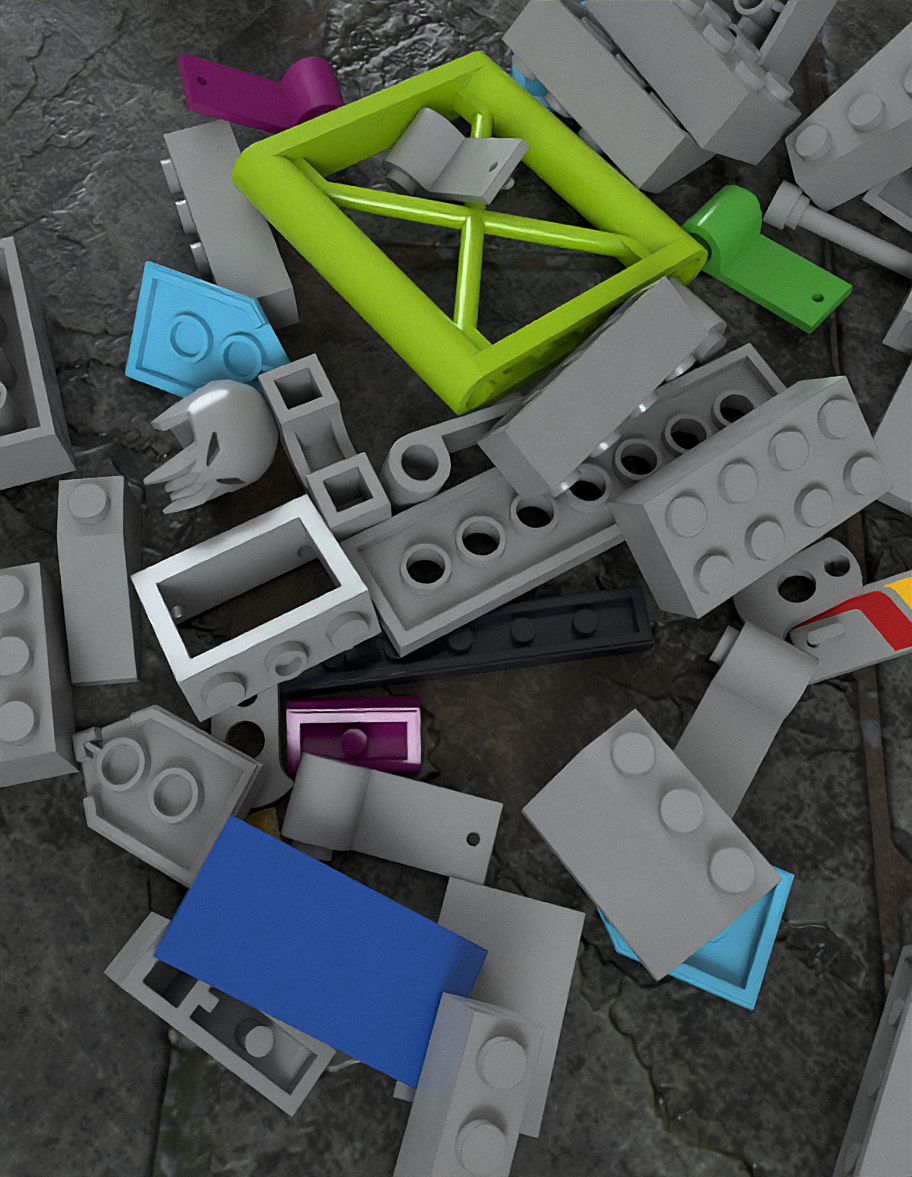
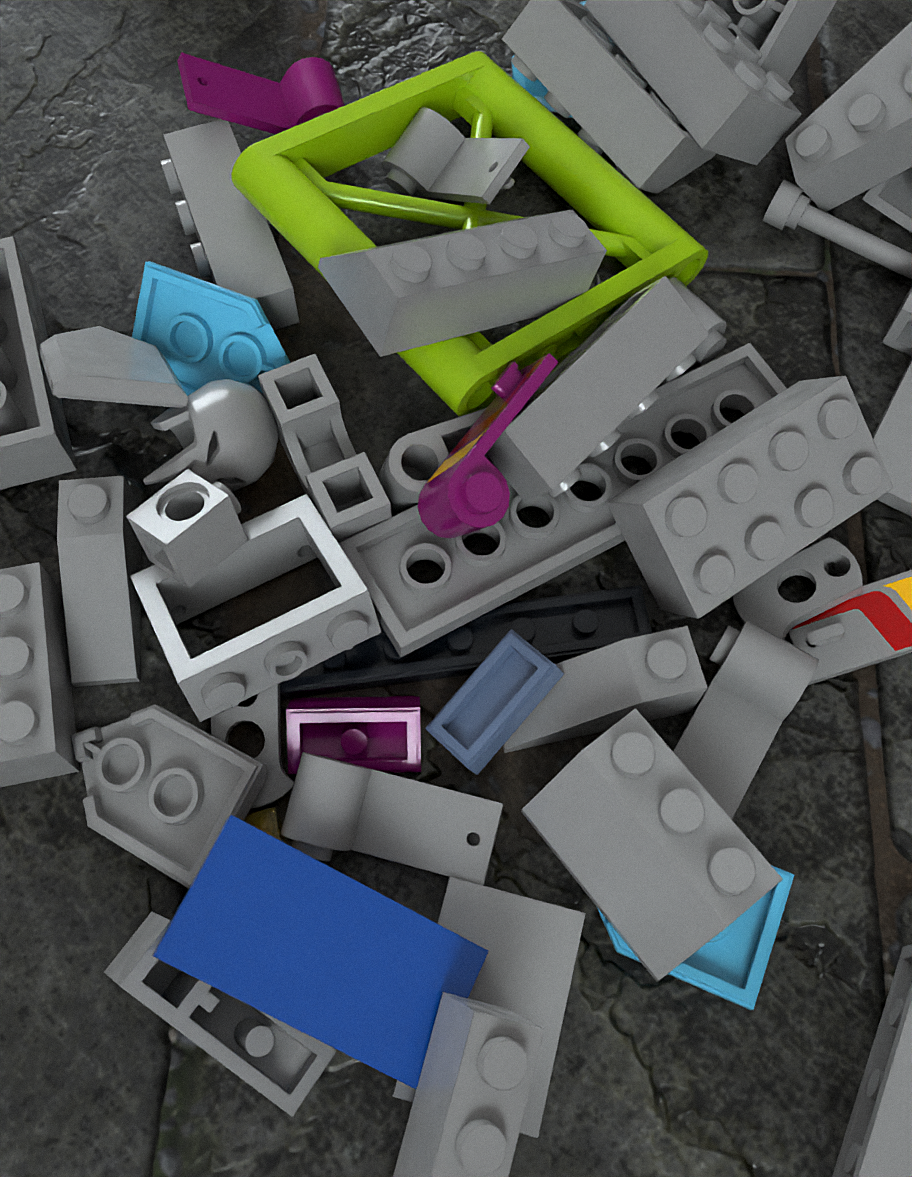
(109, 368): none -> light grey tile
(189, 527): none -> light grey brick
(464, 279): none -> light grey slope
(467, 487): none -> magenta door
(494, 701): none -> sand blue tile
(599, 688): none -> light grey slope
(760, 267): bright green door -> none

